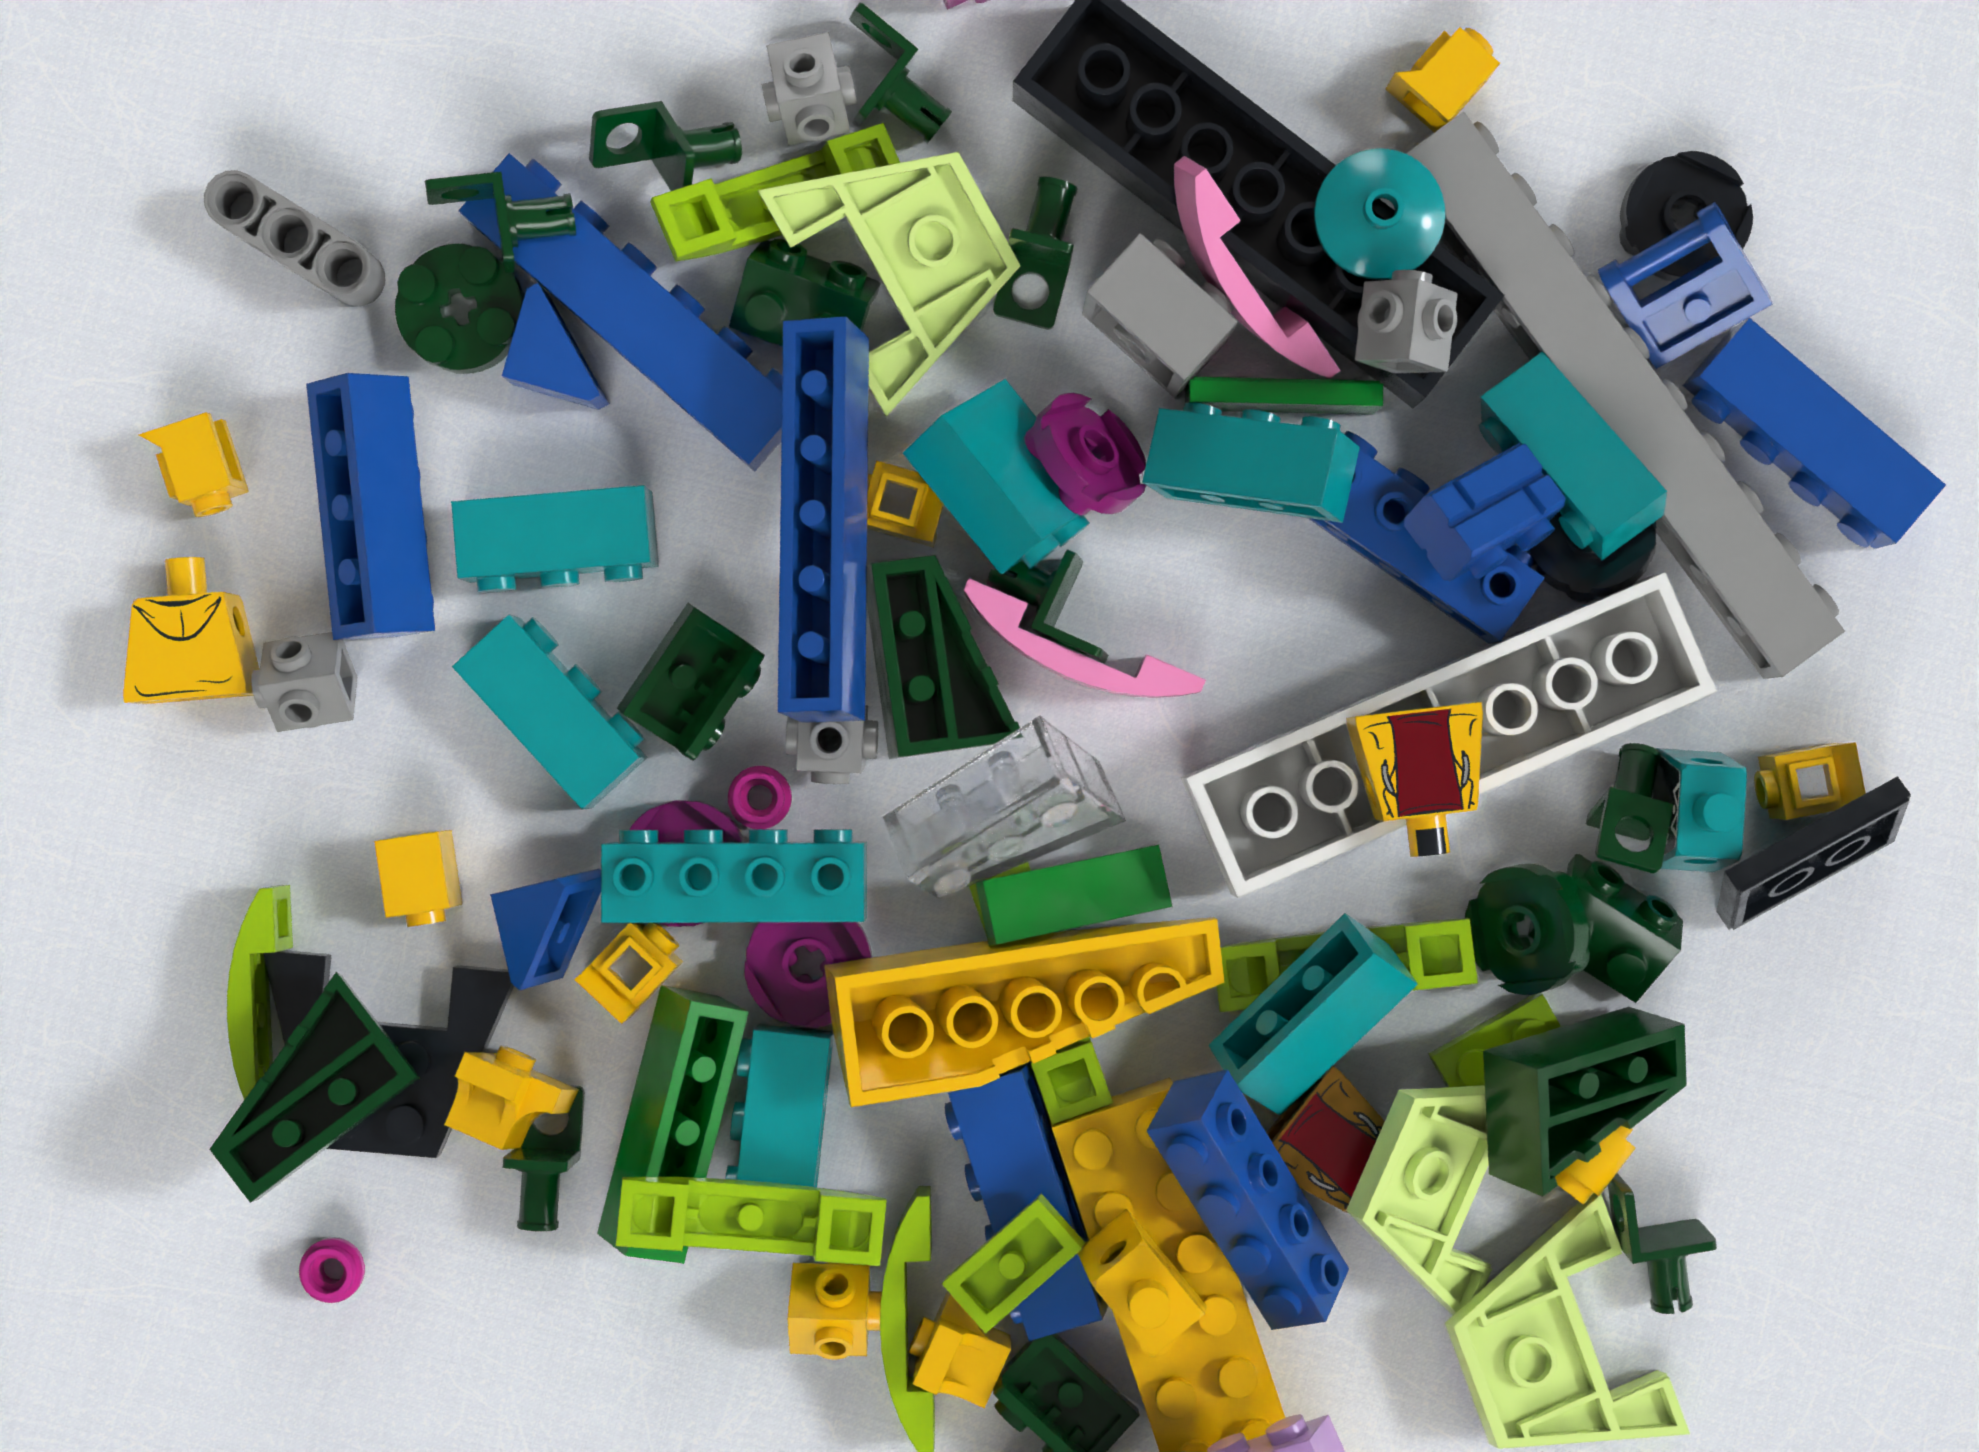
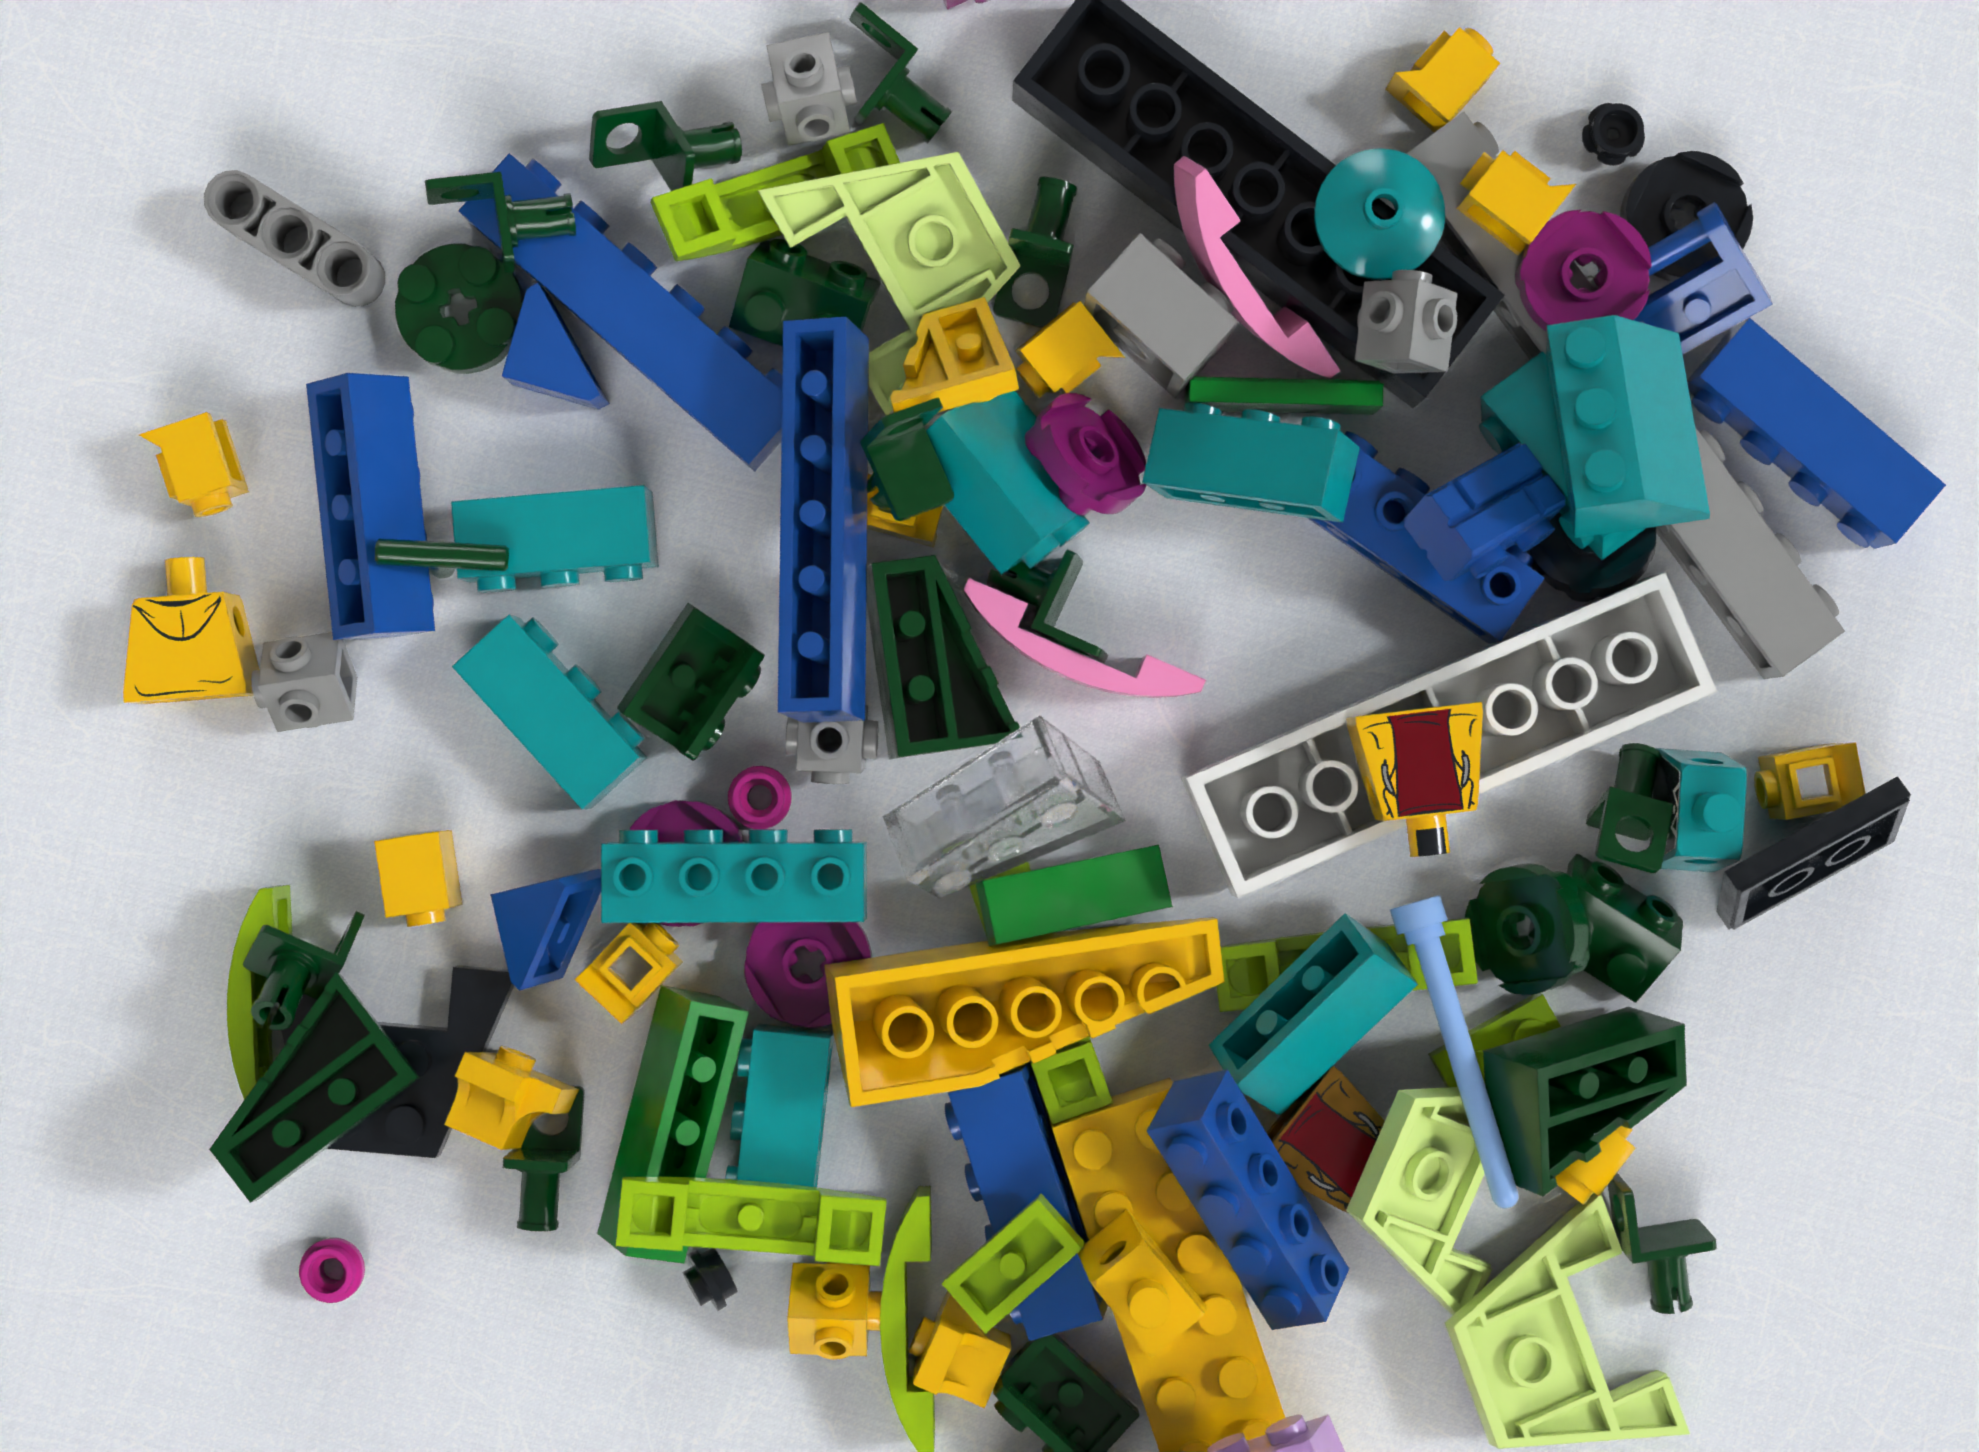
(293, 970): none -> dark green bracket
(441, 556): none -> dark green piece
(709, 1278): none -> black plate
(906, 463): none -> dark green bracket
(956, 359): none -> yellow wing
(1064, 352): none -> yellow window
(1422, 927): none -> light blue piece
(1510, 198): none -> yellow window
(1586, 238): none -> magenta plate
(1624, 426): none -> teal slope
(1625, 121): none -> black plate

